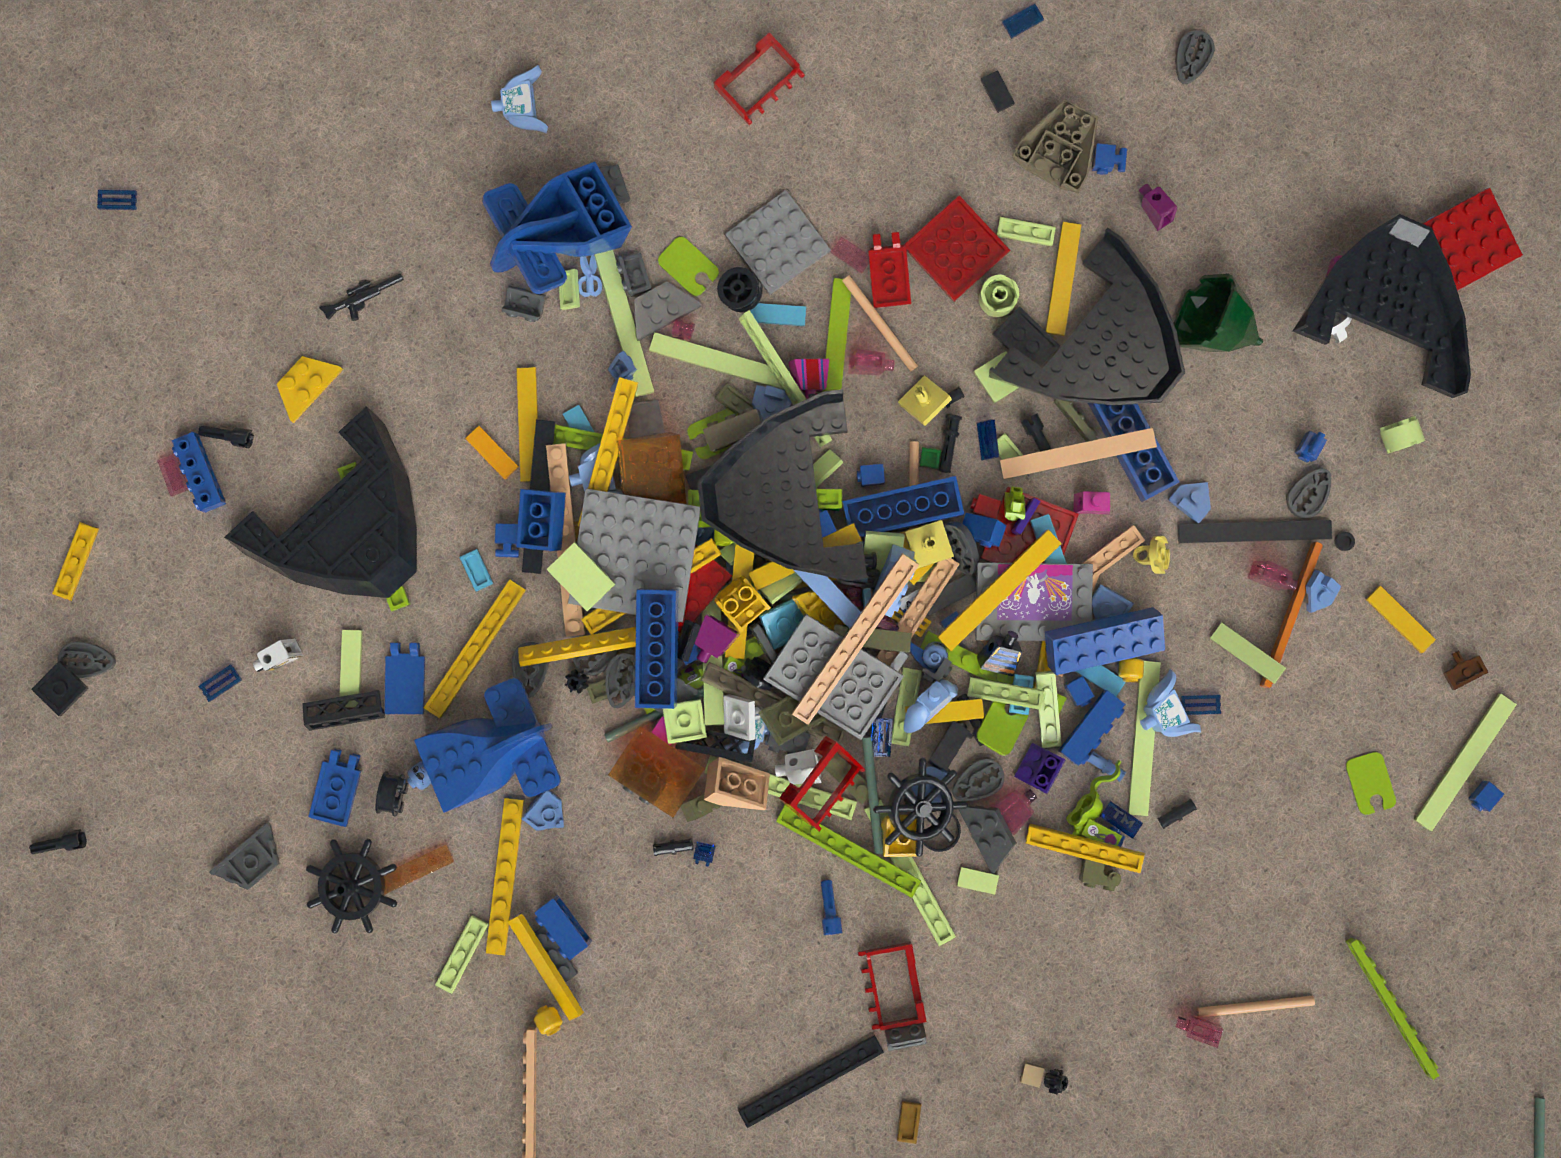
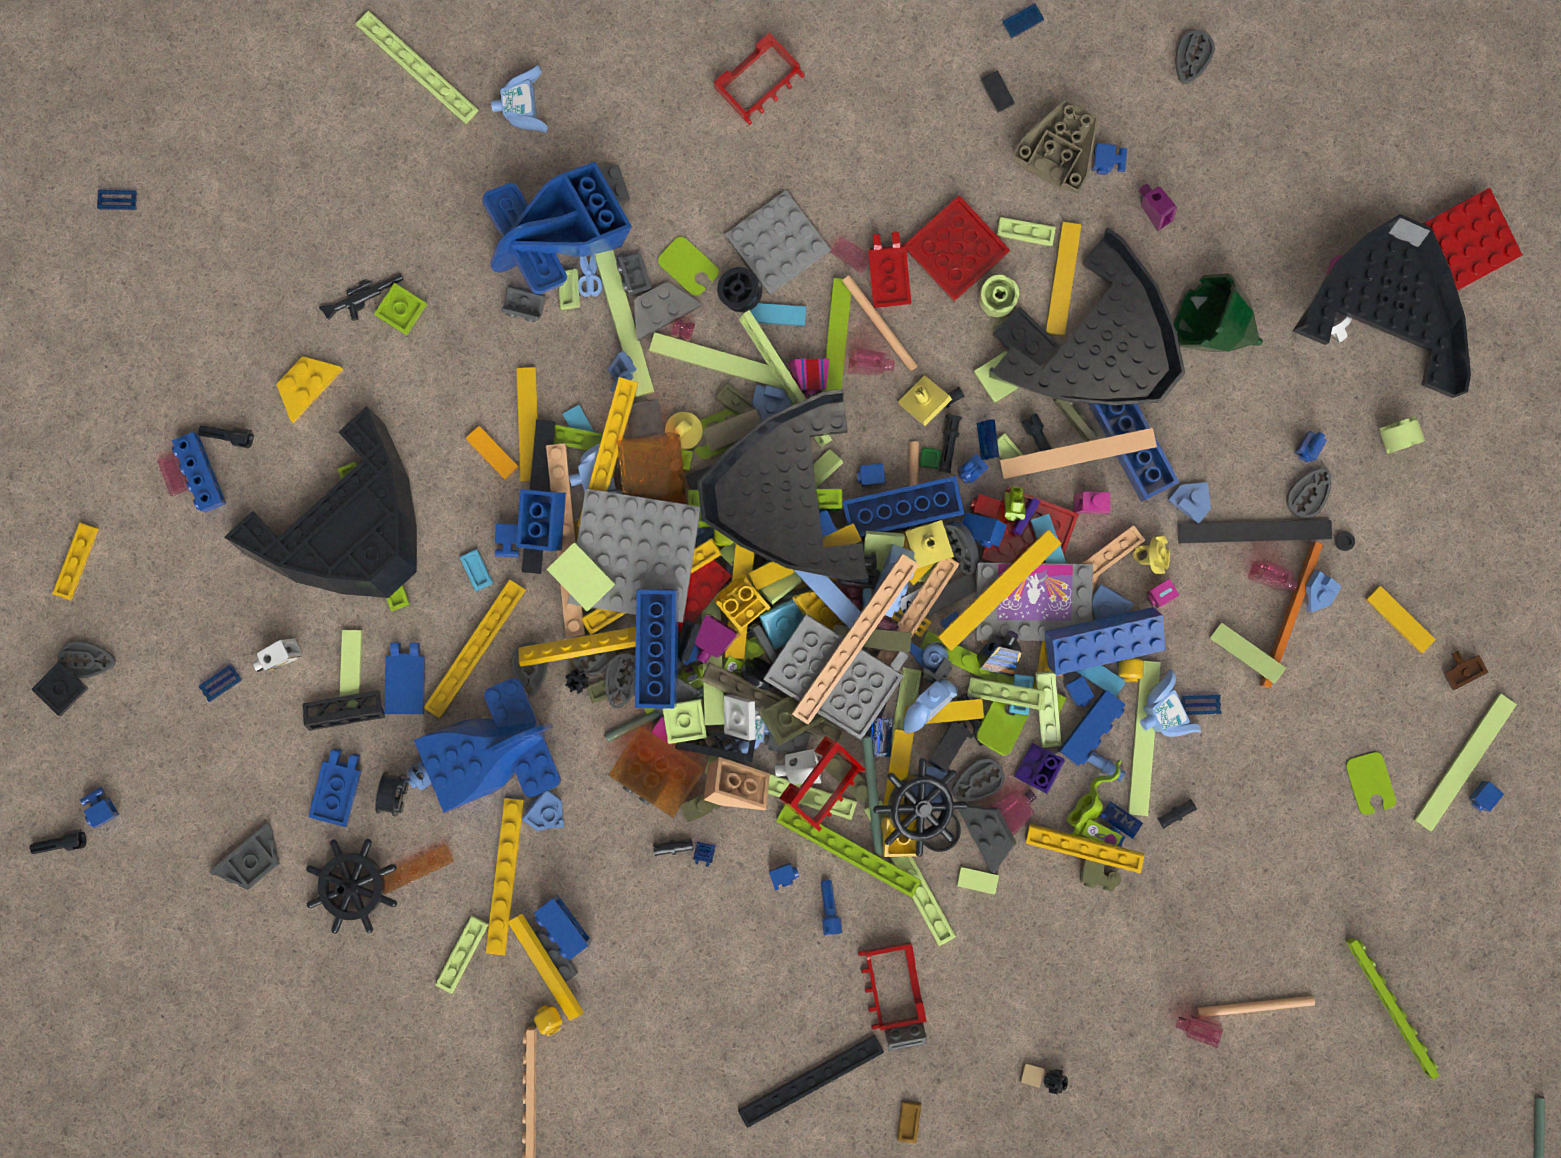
(101, 811): none -> blue brick
(400, 309): none -> lime plate
(417, 67): none -> yellowish green tile
(688, 427): none -> light yellow tile
(783, 875): none -> blue brick
(899, 760): none -> yellow tile
(972, 469): none -> blue brick
(1162, 593): none -> dark pink brick

